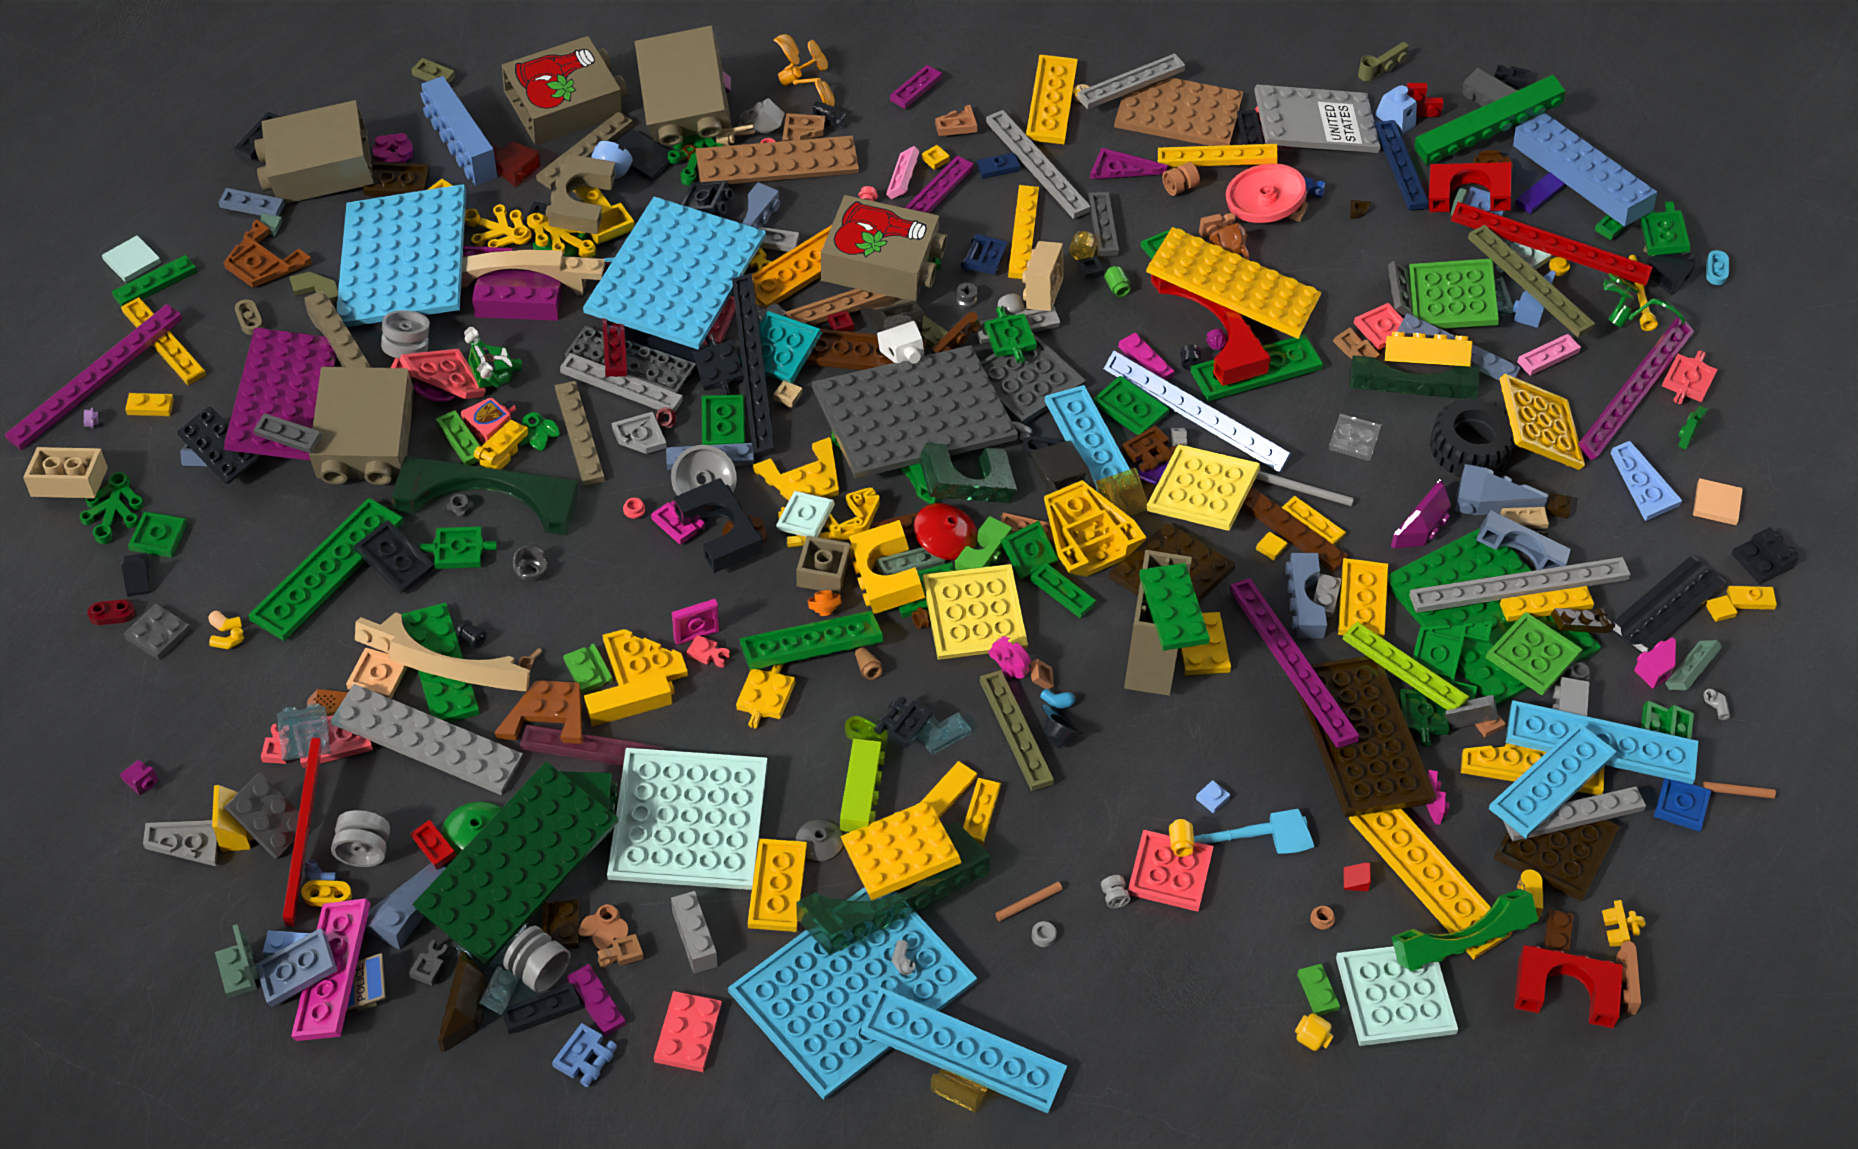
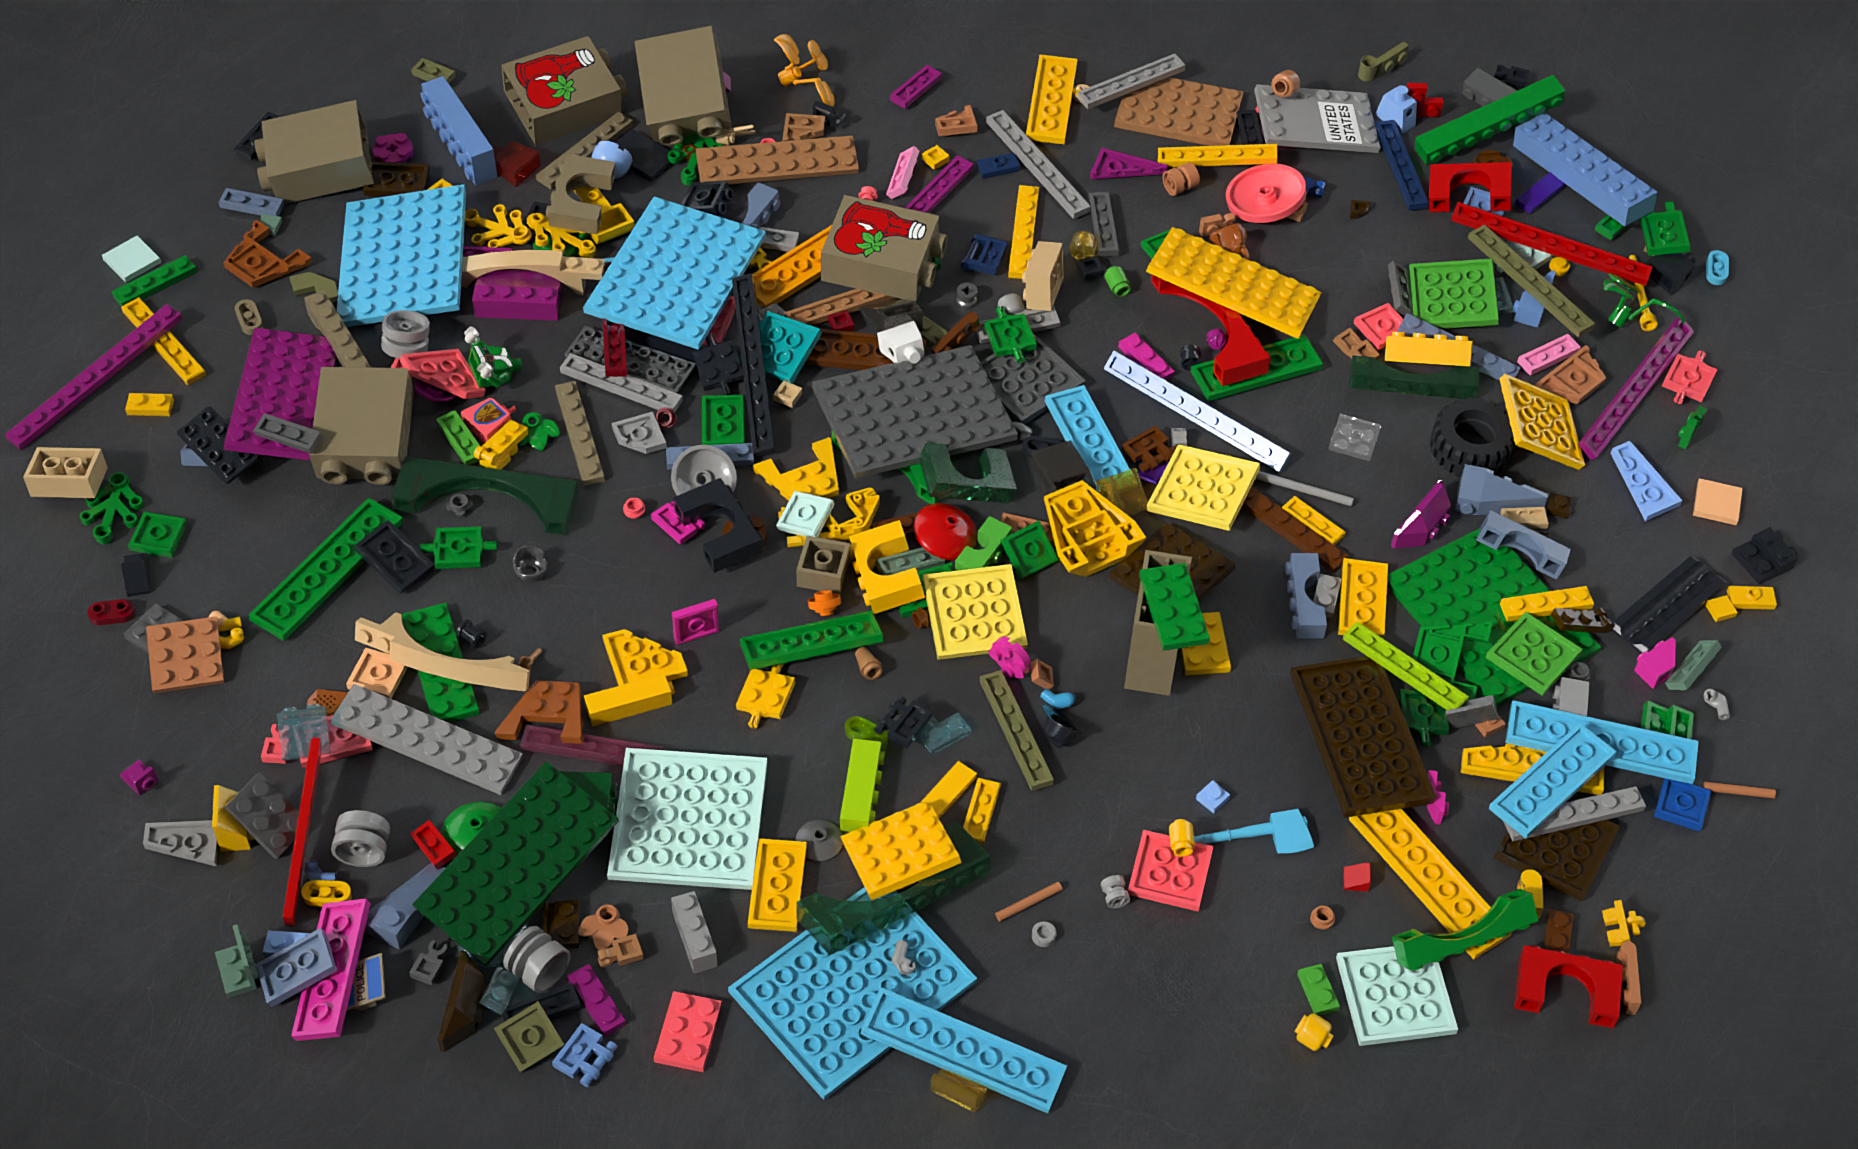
(90, 418): lavender plate -> none
(185, 654): none -> nougat plate
(529, 1036): none -> olive plate
(588, 668): bright green plate -> none
(706, 650): coral plate -> none
(764, 117): light grey slope -> none
(1063, 590): green plate -> none
(1130, 406): green plate -> none
(1271, 546): yellow tile -> none
(1285, 83): none -> nougat head
(1294, 663): magenta plate -> none
(1459, 198): sand green tile -> none
(1519, 584): light grey plate -> none
(1574, 377): none -> nougat wing

